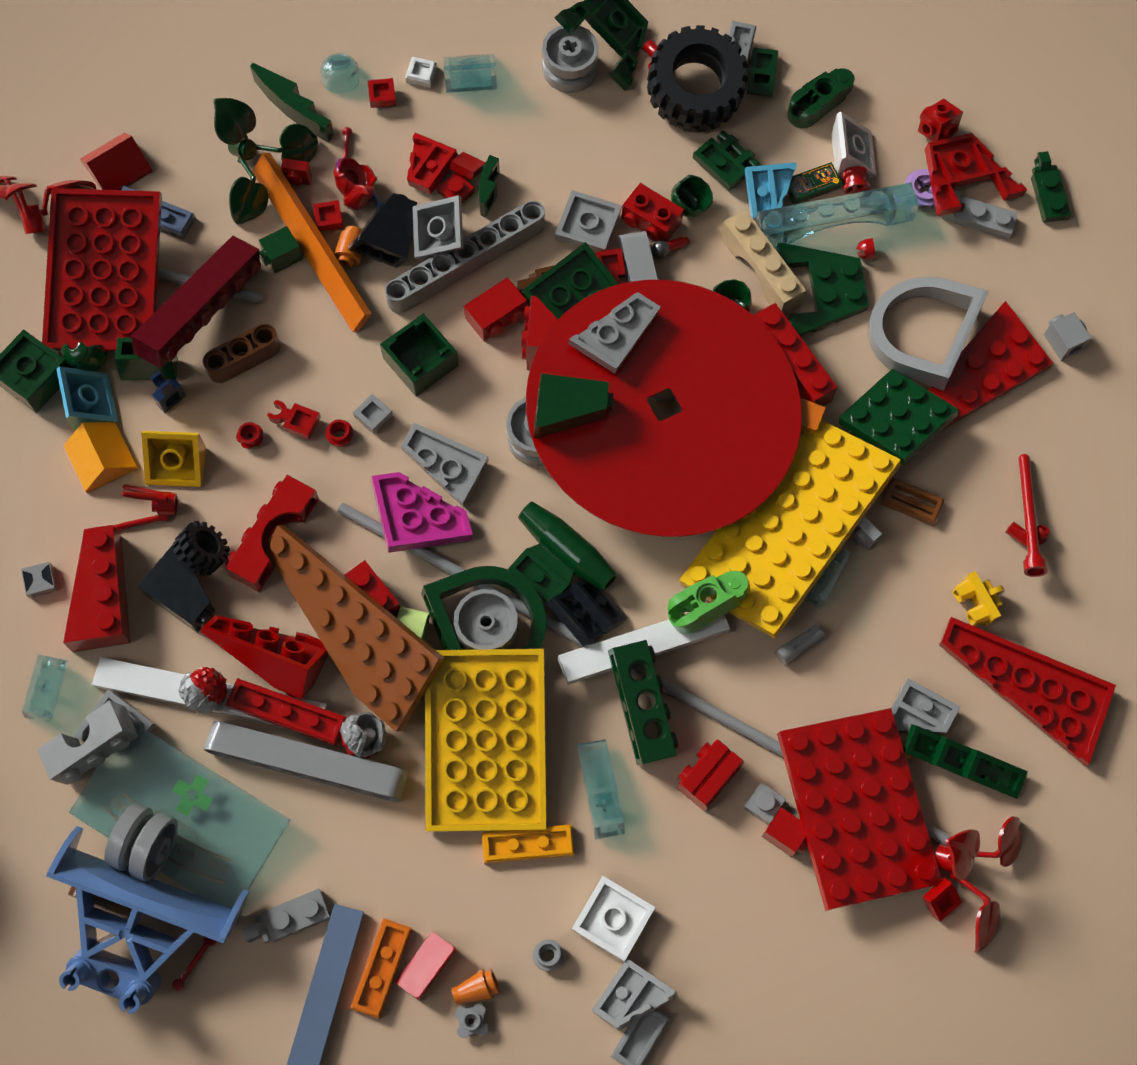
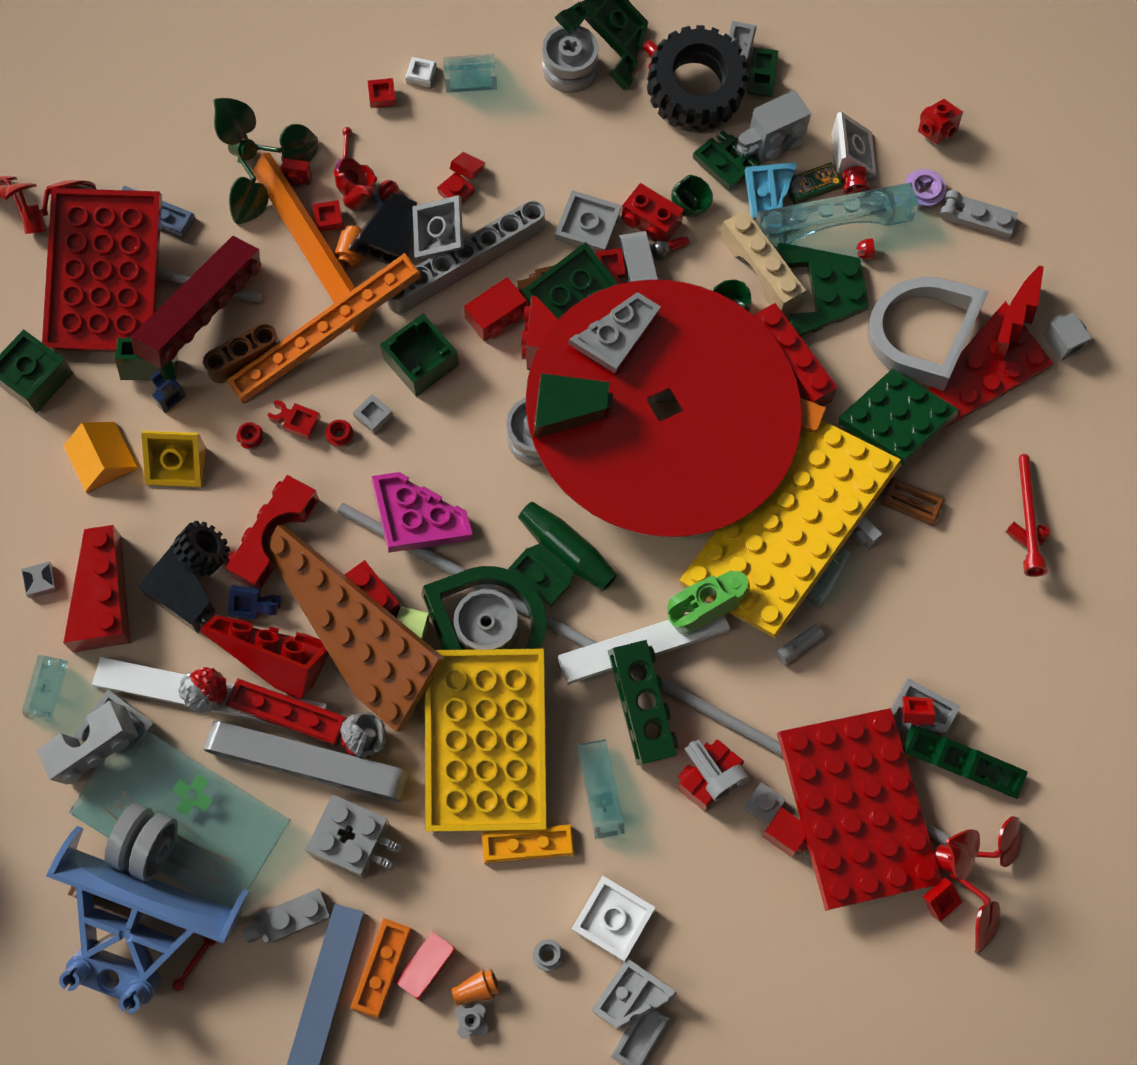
(84, 357): dark green hair -> none
(86, 396): medium azure slope -> none
(117, 163): red slope -> none
(162, 502): red plant -> none
(247, 603): none -> dark blue plate
(280, 249): dark green brick -> none
(286, 97): dark green slope -> none
(324, 328): none -> orange tile
(339, 73): clear light blue hair -> none
(355, 854): none -> light grey hinge
(392, 188): none -> red hinge
(428, 163): red wing -> none
(445, 460): light grey wing -> none
(487, 185): dark green slope -> none
(587, 612): black slope -> none
(719, 783): none -> light grey piece
(775, 128): none -> light grey hinge
(811, 100): dark green piece -> none
(918, 710): none -> red plate
(963, 162): red wing -> none
(984, 598): yellow hips -> none
(1020, 311): none -> red slope
(1049, 190): dark green hinge -> none
(1049, 693): red wing -> none

